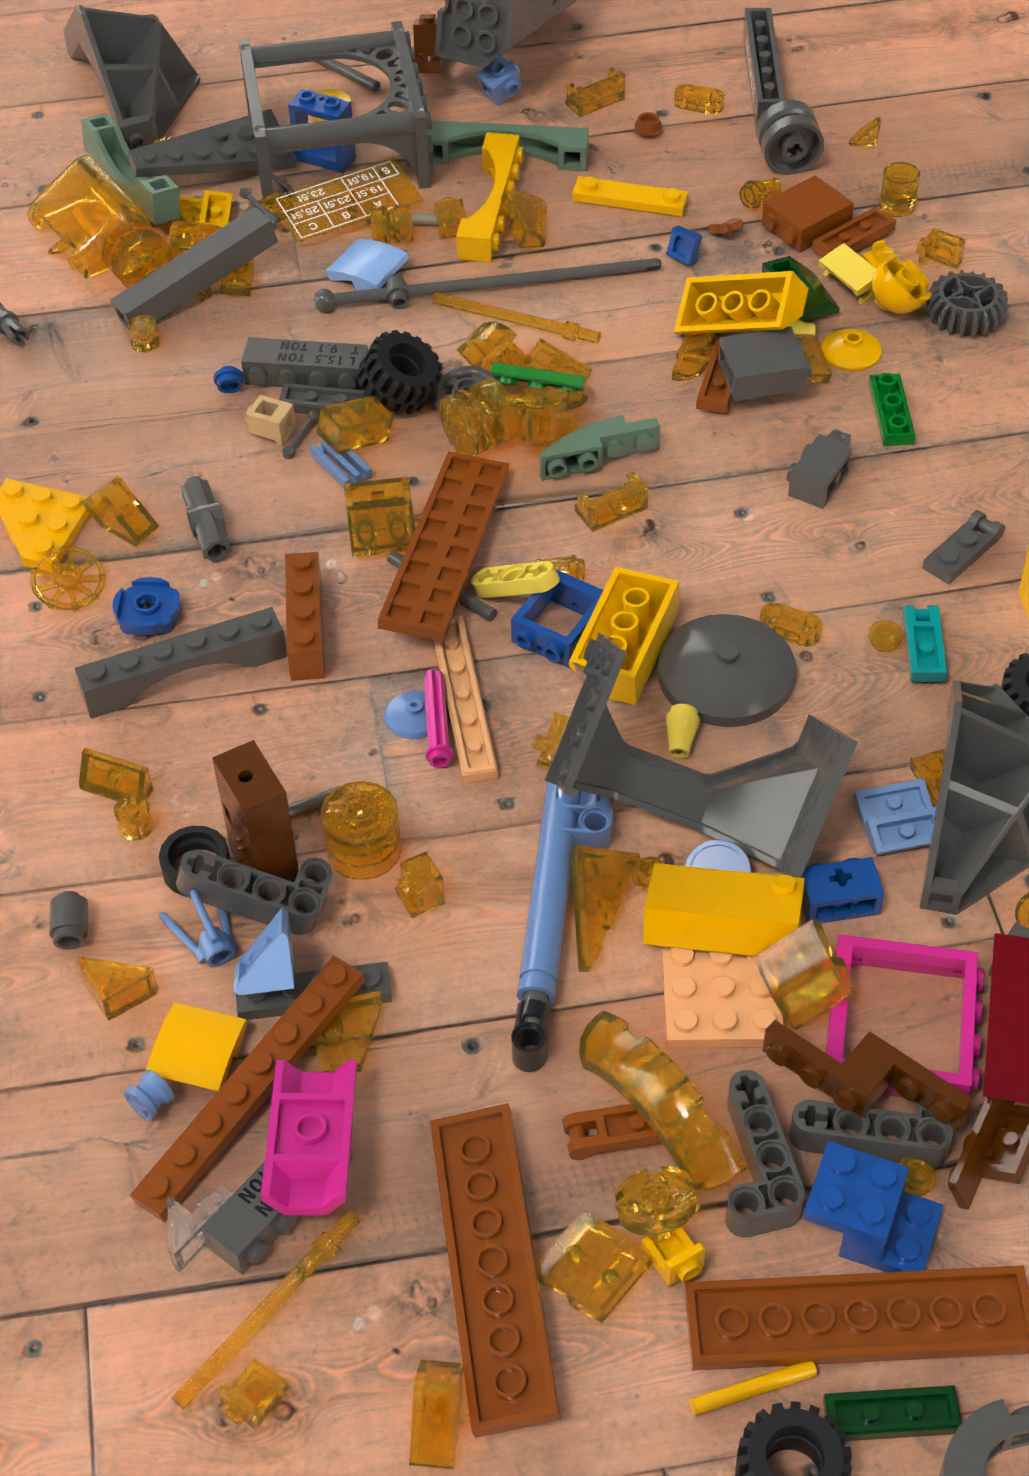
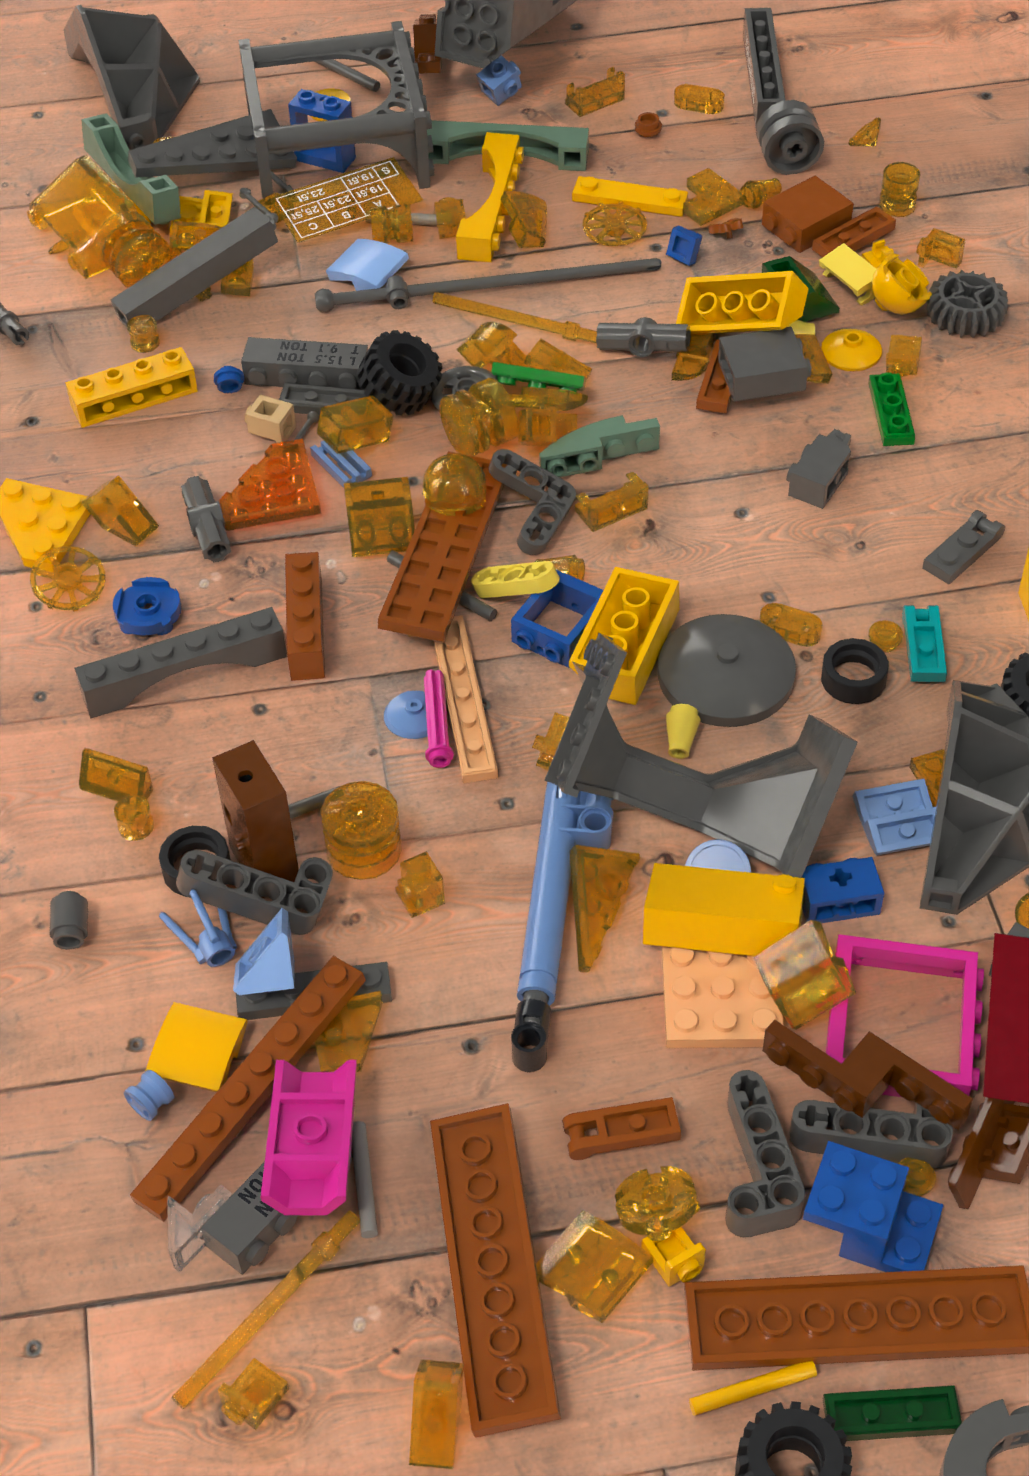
(116, 984): clear yellow slope -> none
(131, 387): none -> yellow brick
(273, 489): none -> clear orange plate
(363, 1181): none -> light grey bar
(454, 485): none -> clear yellow cylinder
(546, 501): none -> dark grey beam
(614, 224): none -> clear yellow wheel
(631, 337): none -> dark grey piece
(642, 870): clear yellow plate -> none
(662, 1098): clear yellow brick -> none
(713, 197): none -> clear yellow plate
(854, 690): none -> black tyre
(903, 355): none -> clear yellow bracket

